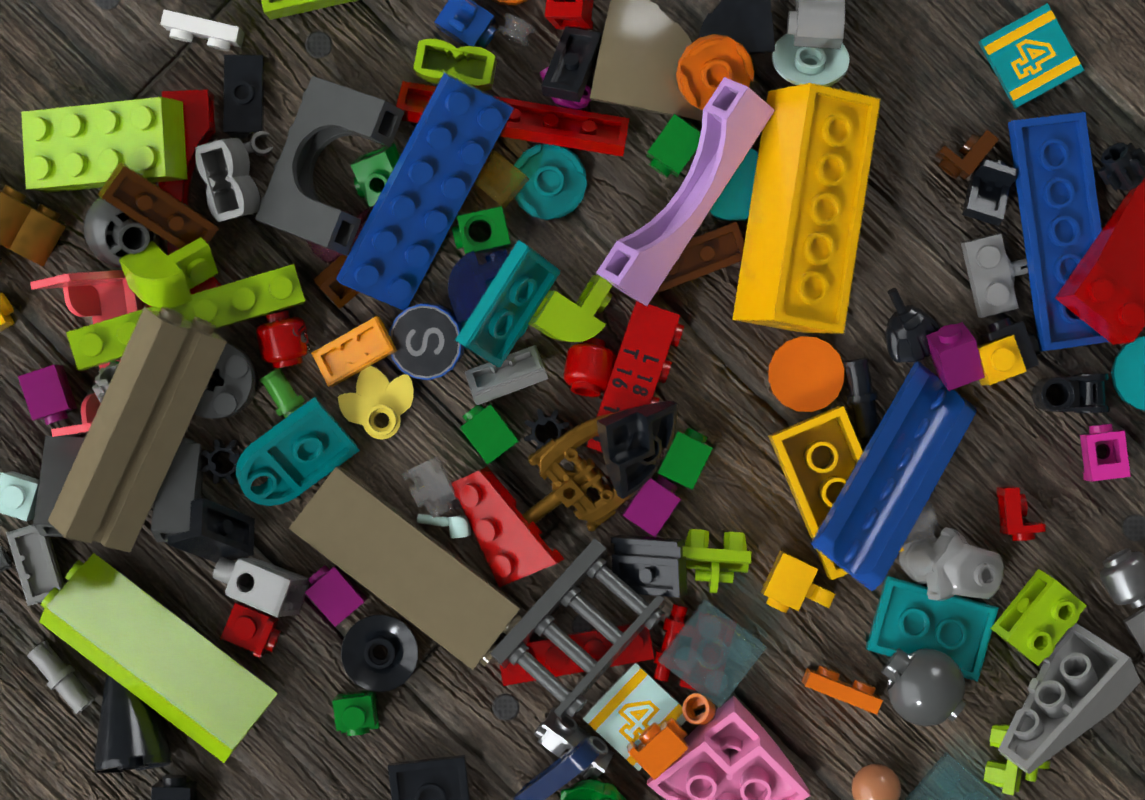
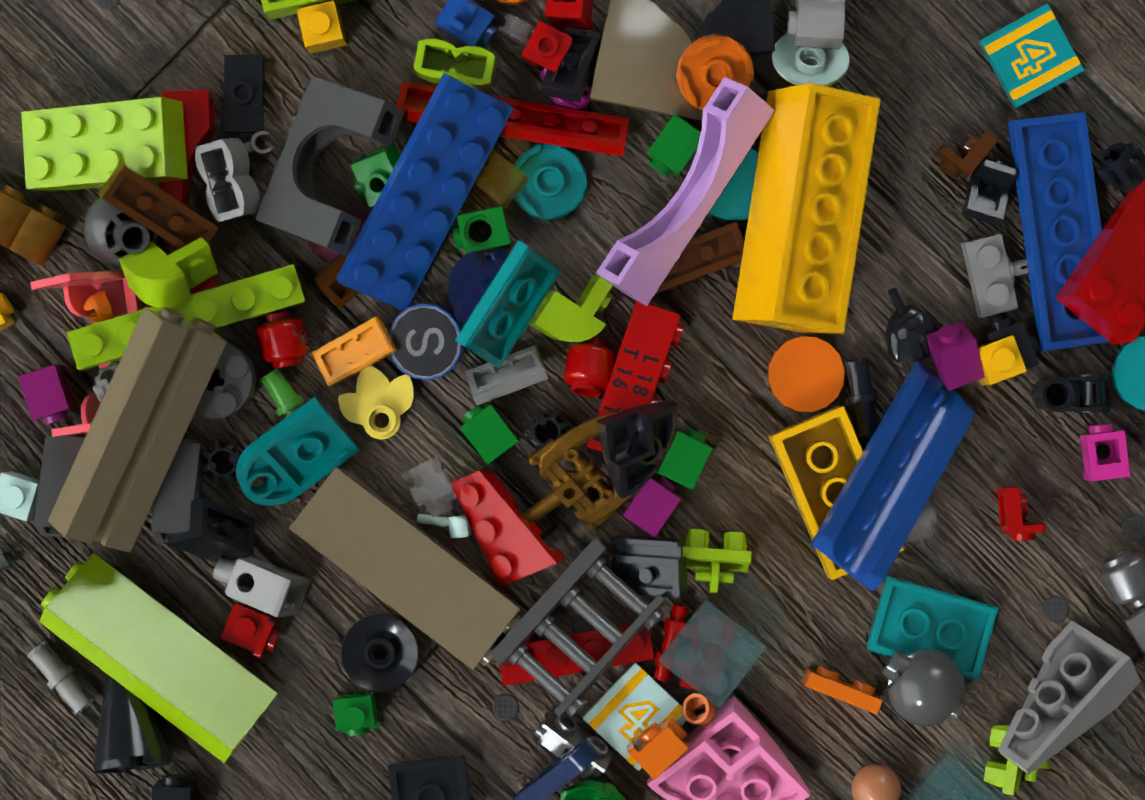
(35, 563): light grey plate -> none
(102, 306): none -> orange hinge
(218, 34): white plate -> none
(321, 27): none -> yellow brick
(335, 593): magenta brick -> none
(546, 47): none -> red bracket
(791, 582): yellow brick -> none
(952, 566): light grey head -> none
(1039, 617): lime brick -> none

